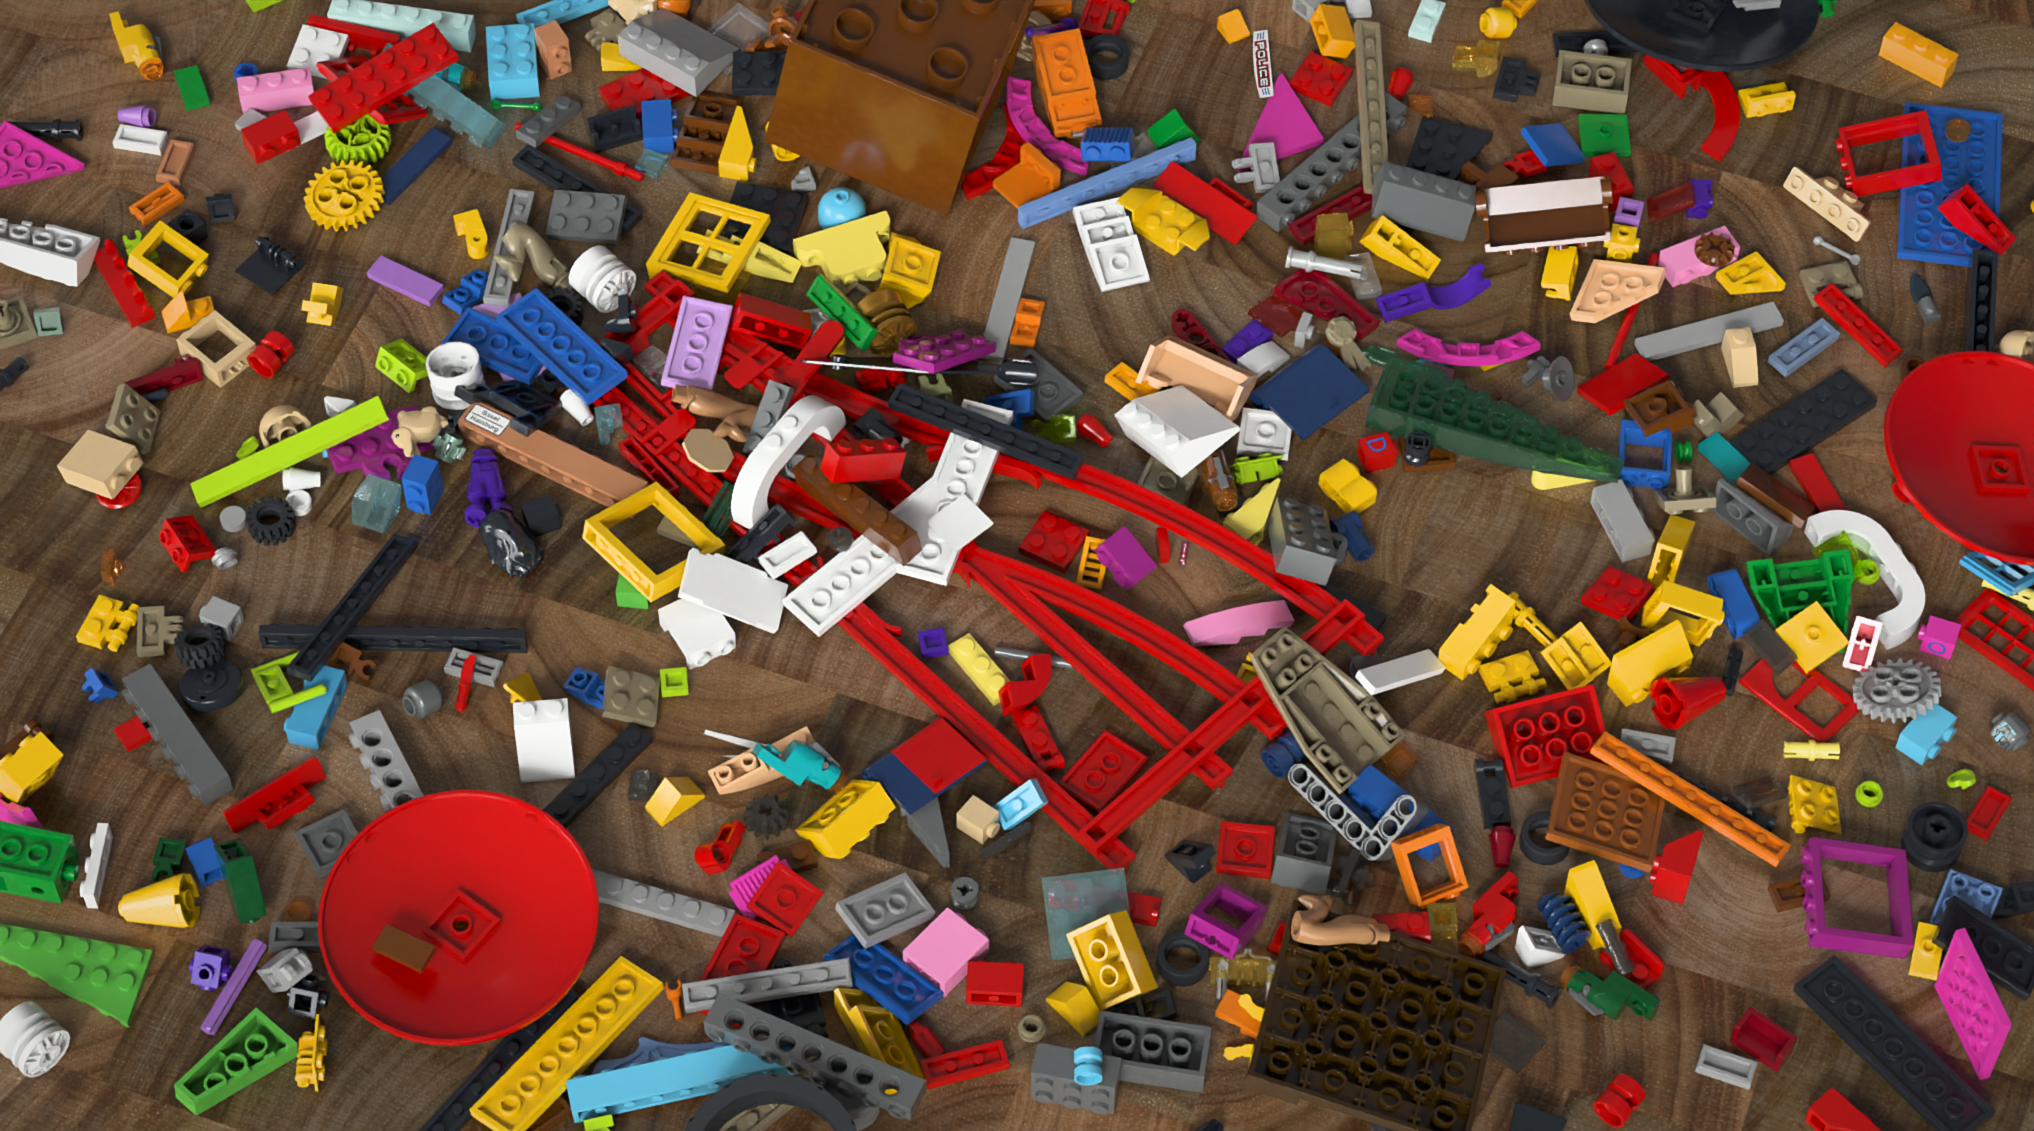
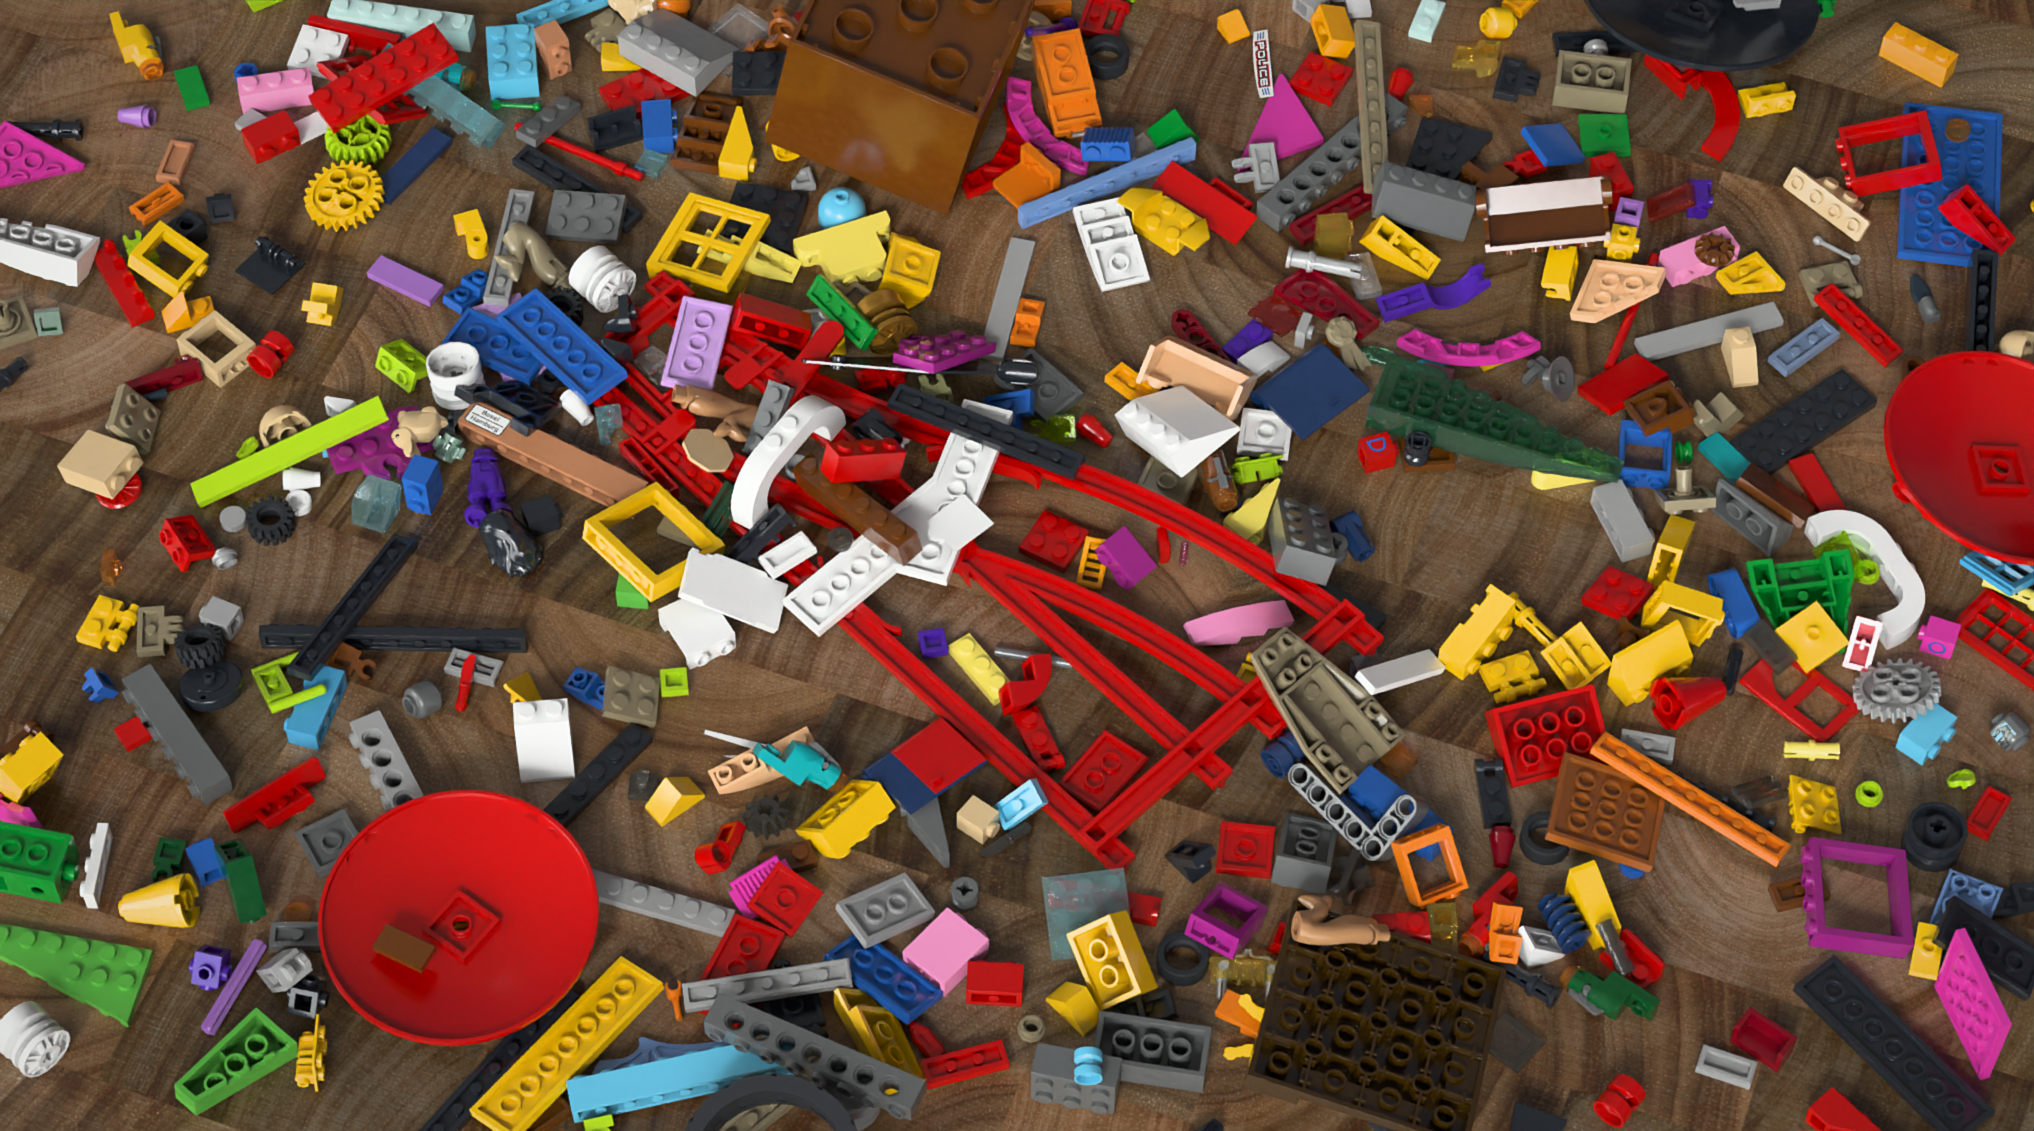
(140, 139): white tile -> none
(1347, 487): yellow brick -> none
(1503, 934): none -> orange slope
(1675, 867): red slope -> none

